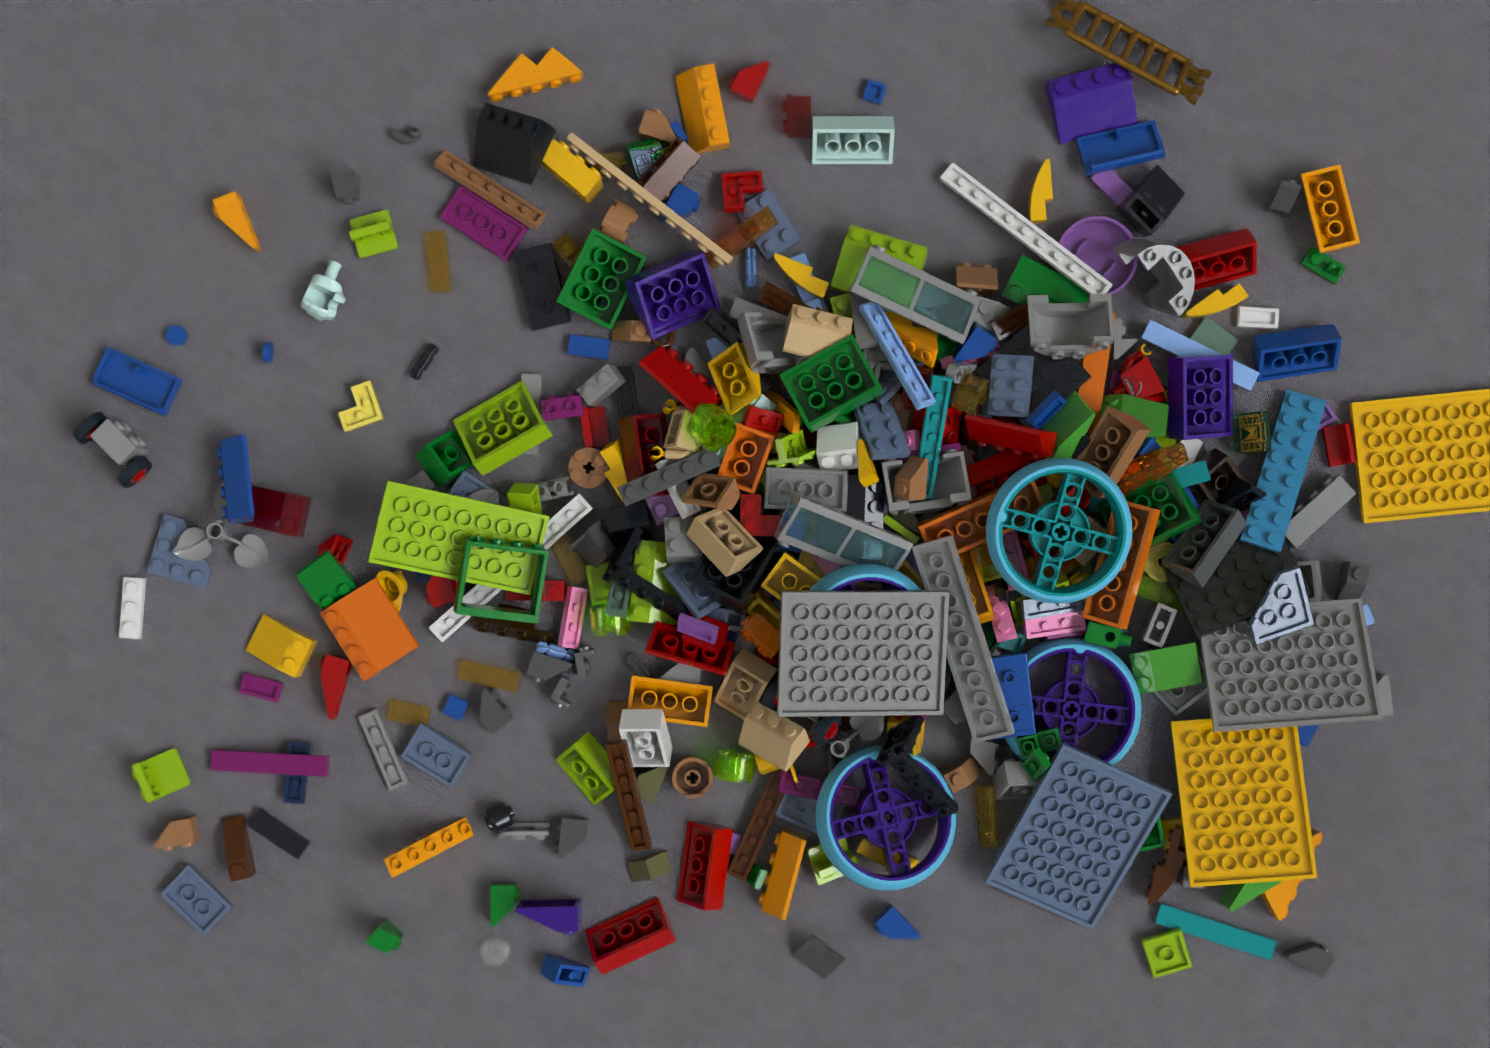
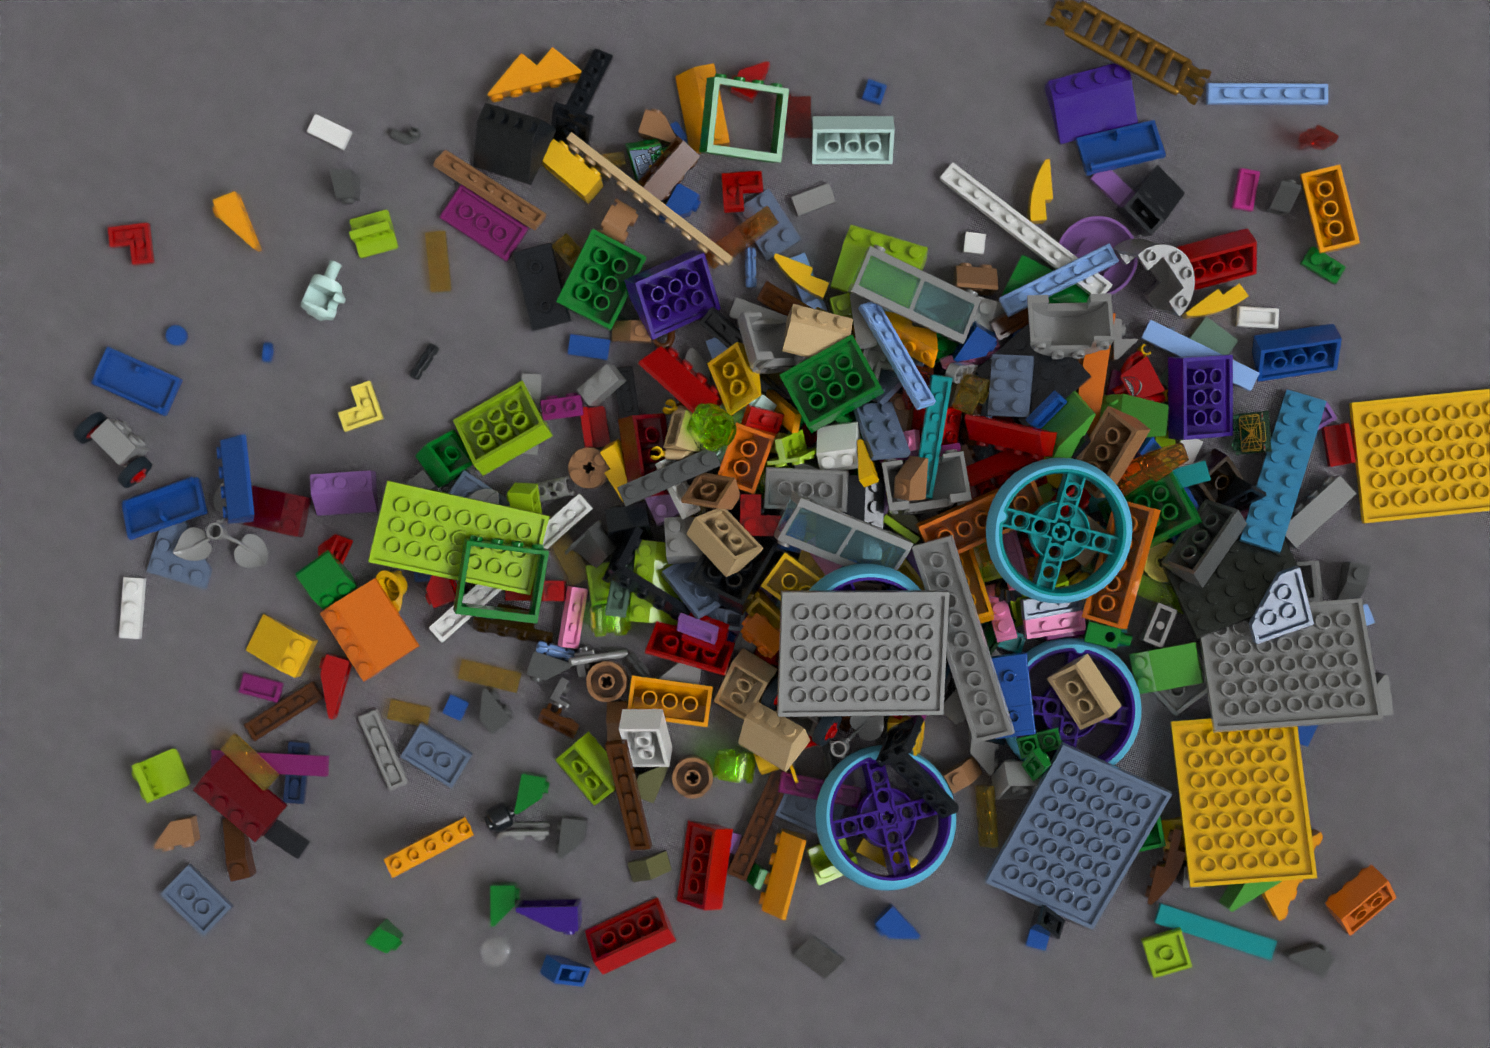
(137, 237): none -> red plate
(163, 507): none -> blue container
(240, 798): none -> dark red slope
(249, 761): none -> clear yellow plate
(284, 711): none -> reddish brown tile
(329, 132): none -> white tile
(344, 492): none -> medium lavender slope
(531, 790): none -> green slope
(559, 723): none -> reddish brown plate
(574, 115): none -> black bracket
(595, 684): none -> medium nougat brick
(598, 657): none -> light grey bar
(710, 113): none -> window
(813, 199): none -> light grey tile
(974, 243): none -> white tile
(1037, 940): none -> blue tile
(1047, 922): none -> black slope
(1060, 278): none -> light blue tile
(1084, 692): none -> tan slope
(1245, 190): none -> dark pink tile
(1266, 94): none -> light blue tile
(1317, 137): none -> clear red bracket
(1360, 899): none -> orange slope

